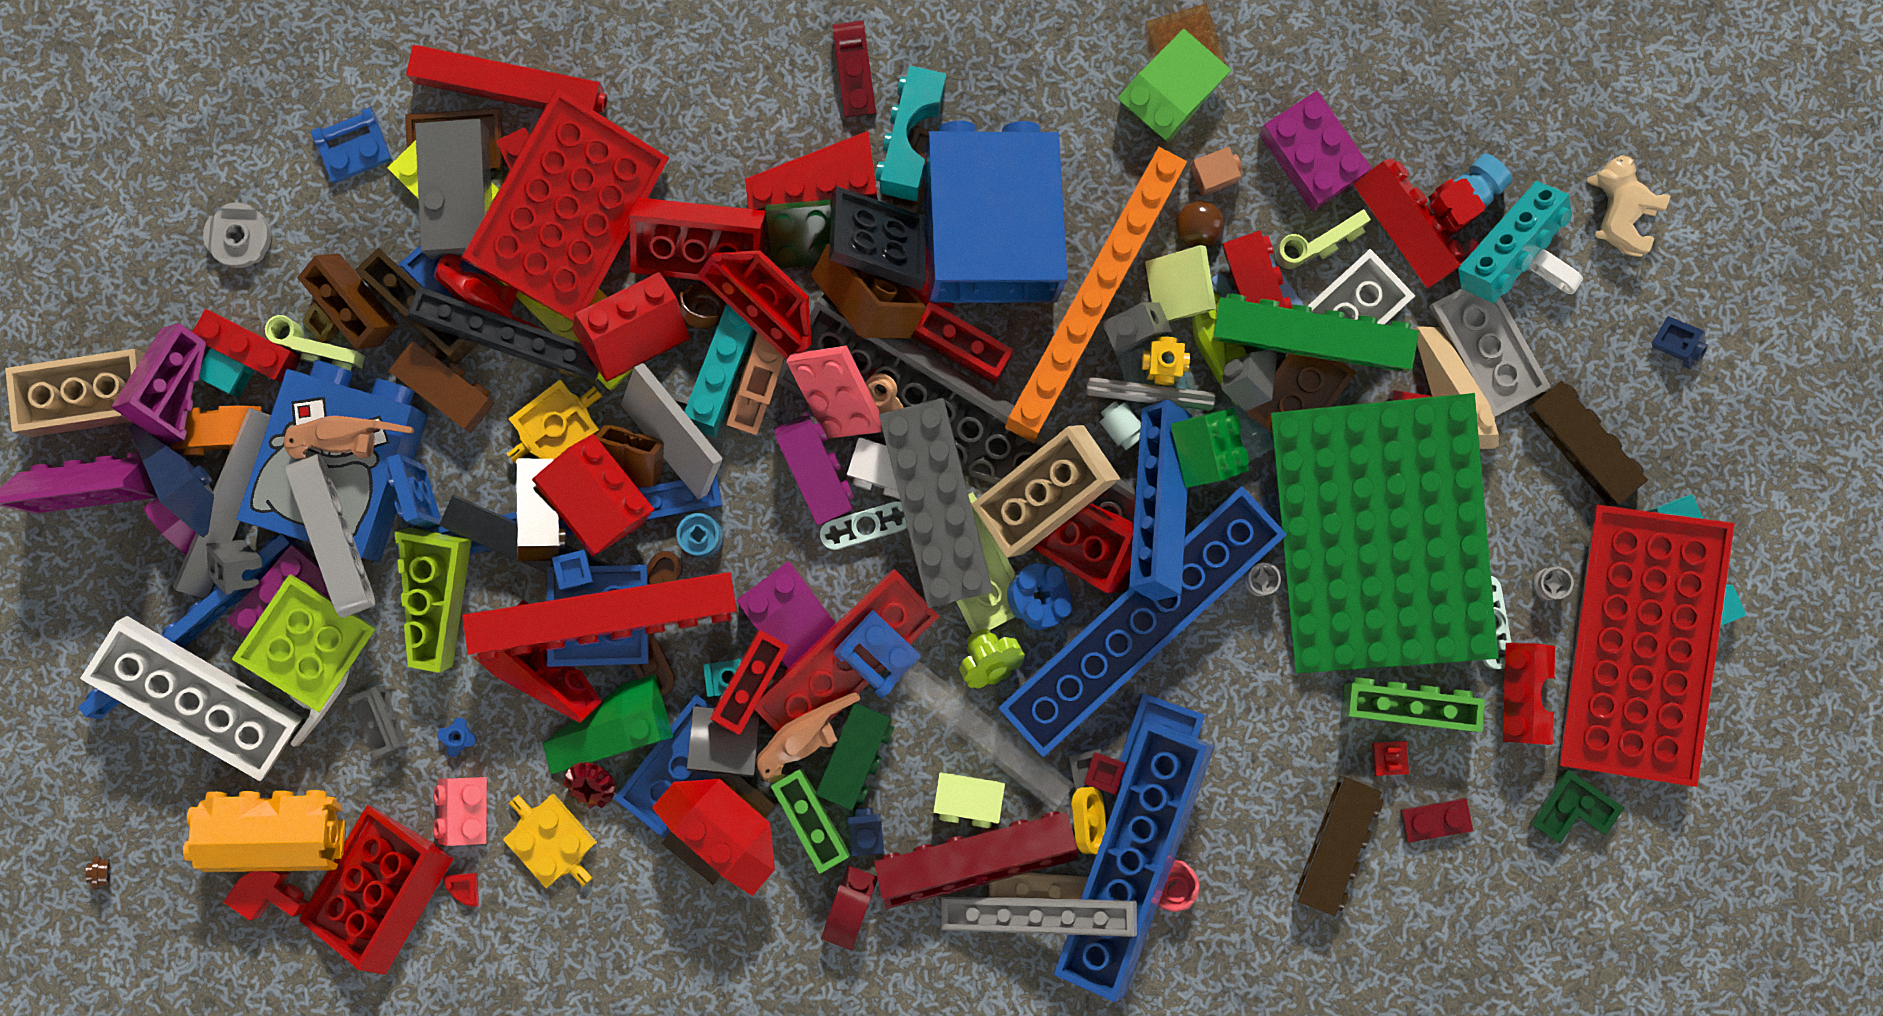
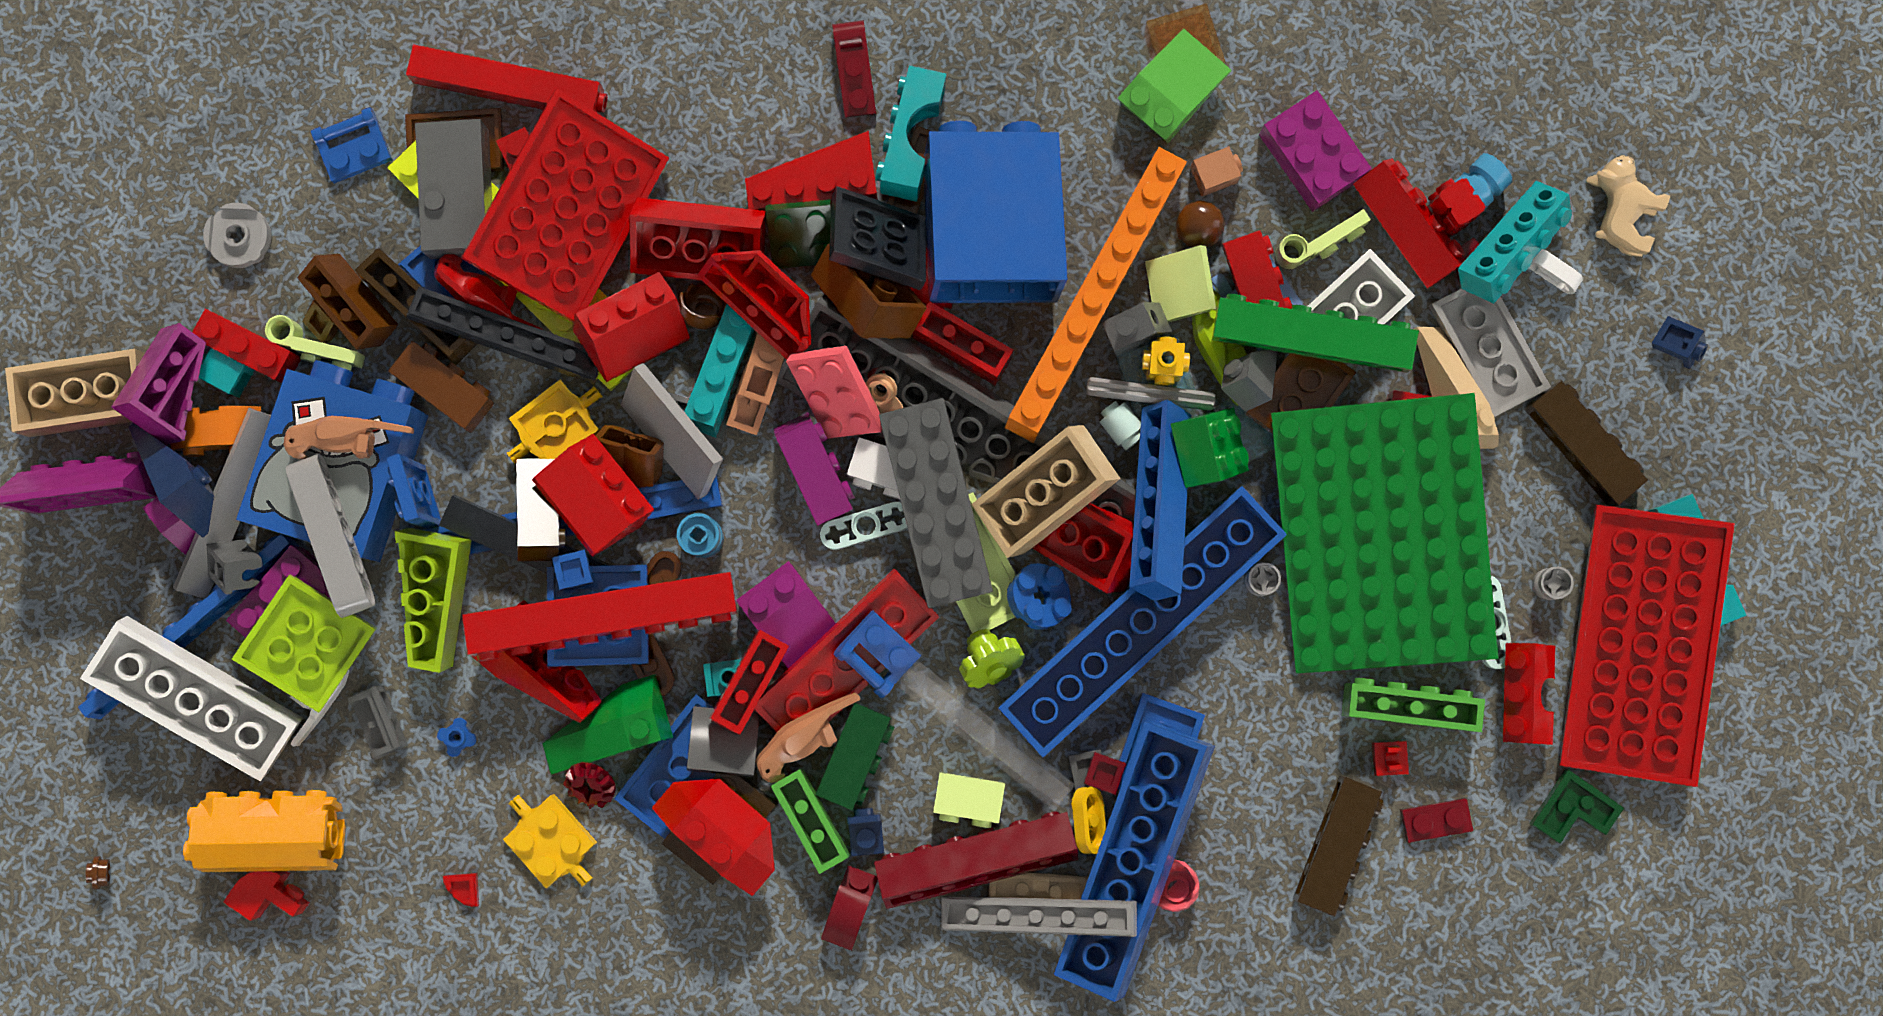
(377, 893): red slope -> none
(461, 811): coral bracket -> none

